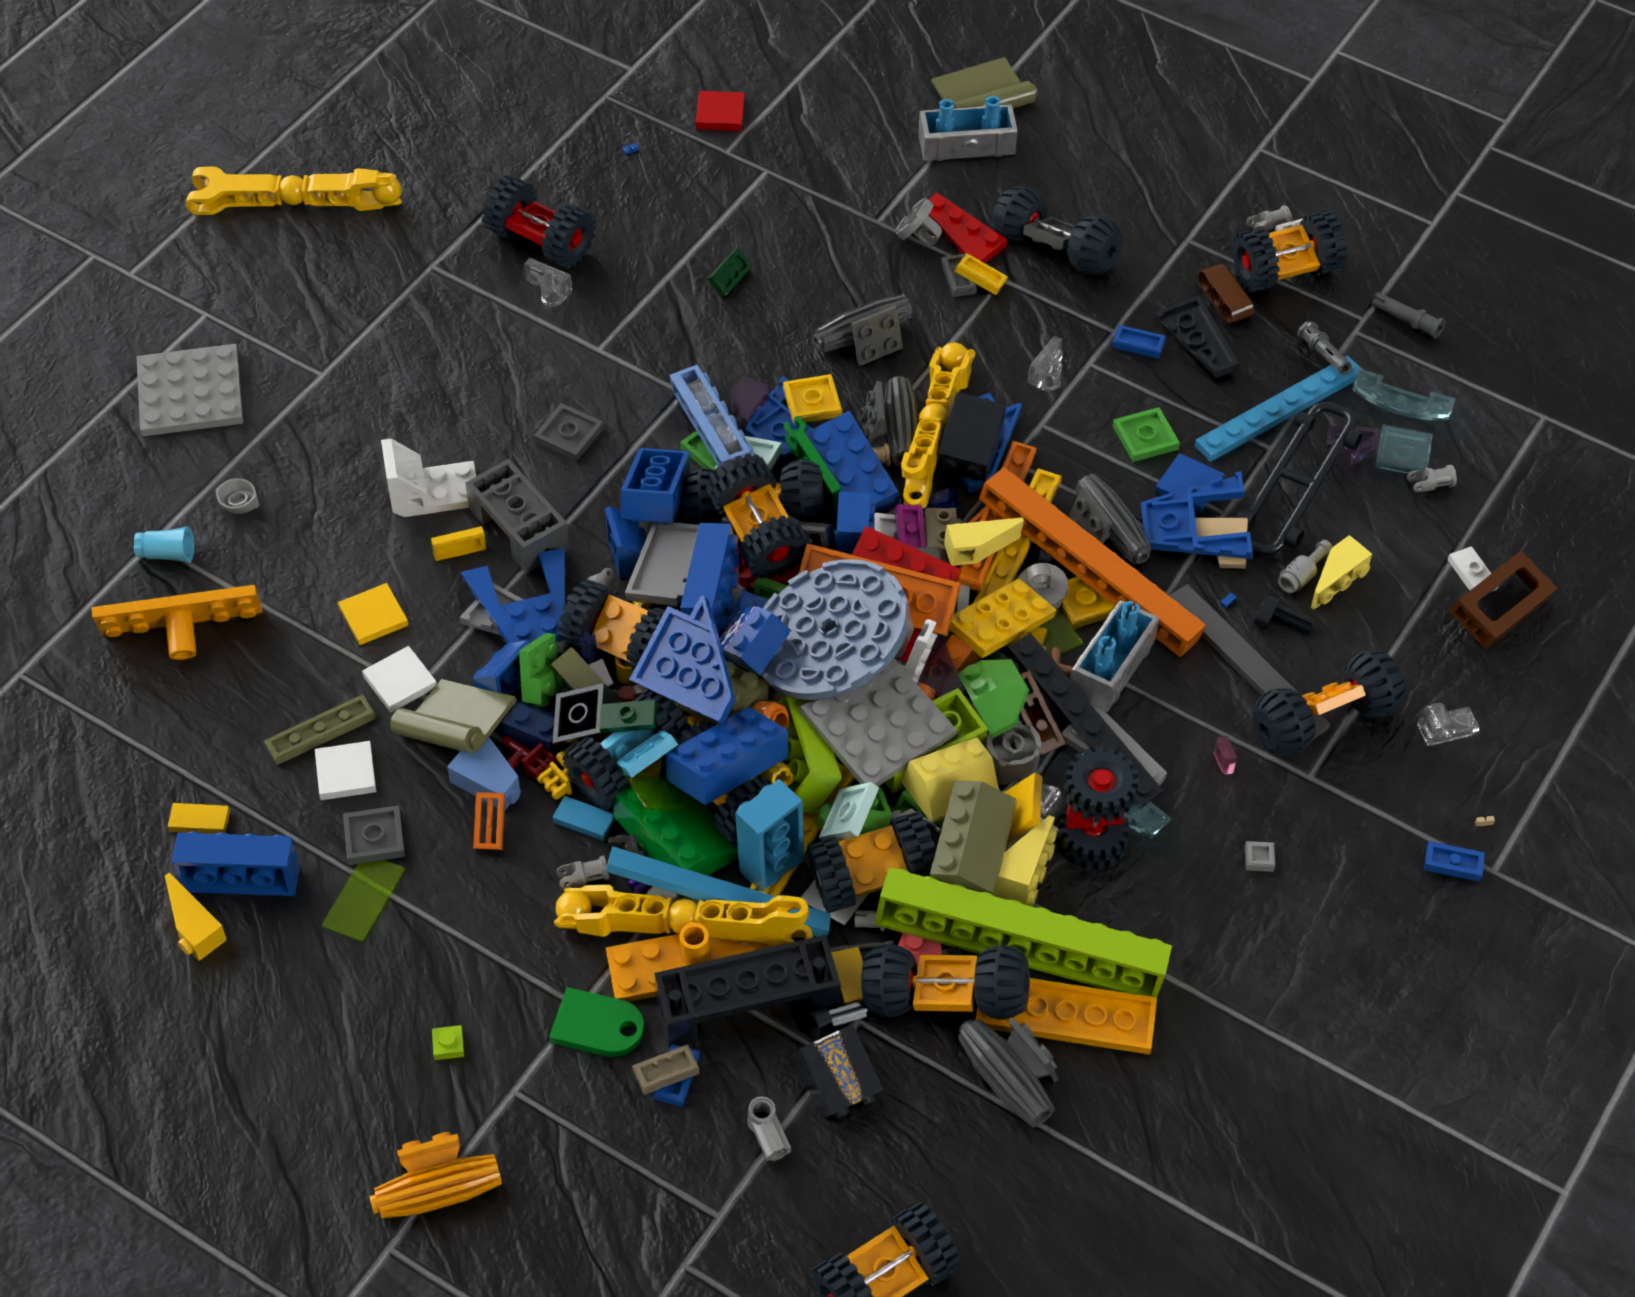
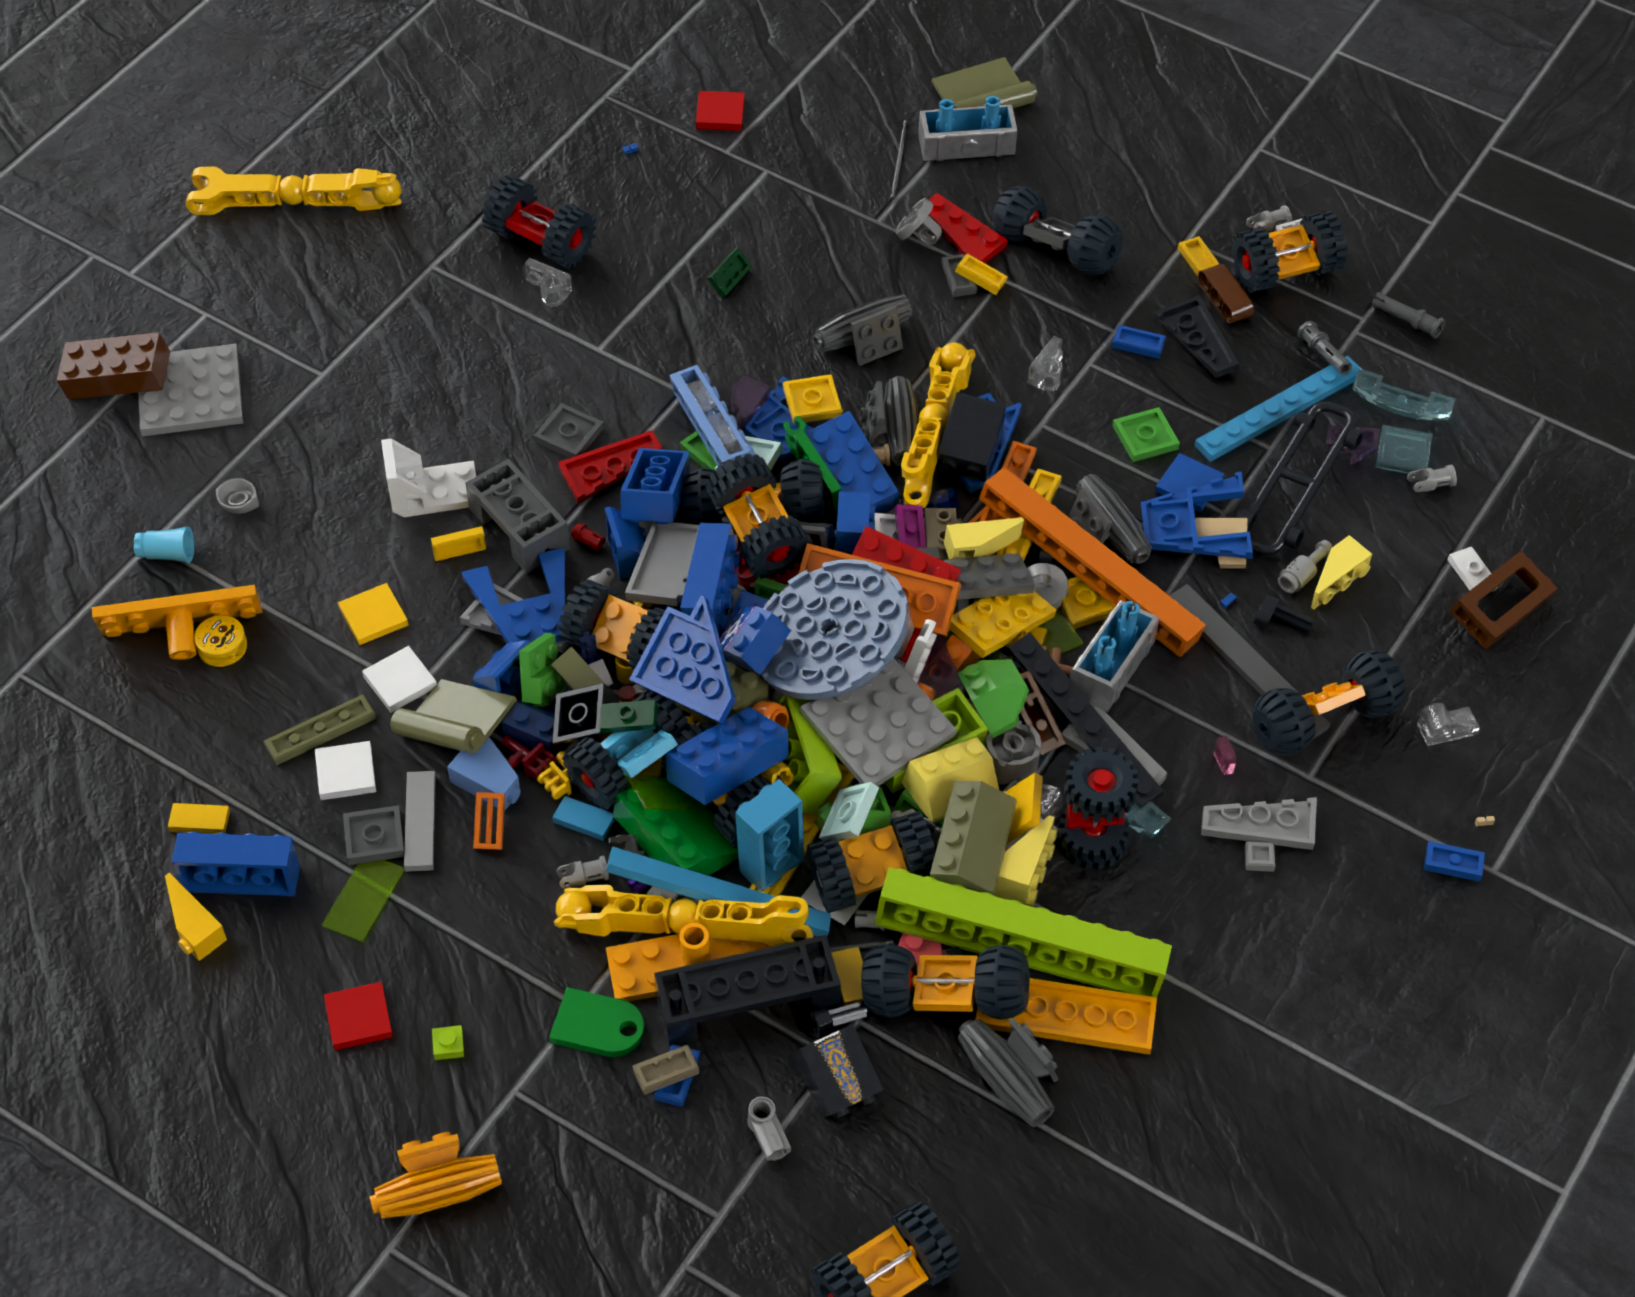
(113, 366): none -> reddish brown brick
(220, 640): none -> yellow head
(358, 1016): none -> red tile
(420, 821): none -> light grey tile
(588, 537): none -> red pin
(601, 467): none -> red wing
(899, 158): none -> dark grey piece
(992, 576): none -> dark grey plate
(1197, 254): none -> yellow tile
(1279, 823): none -> light grey wing

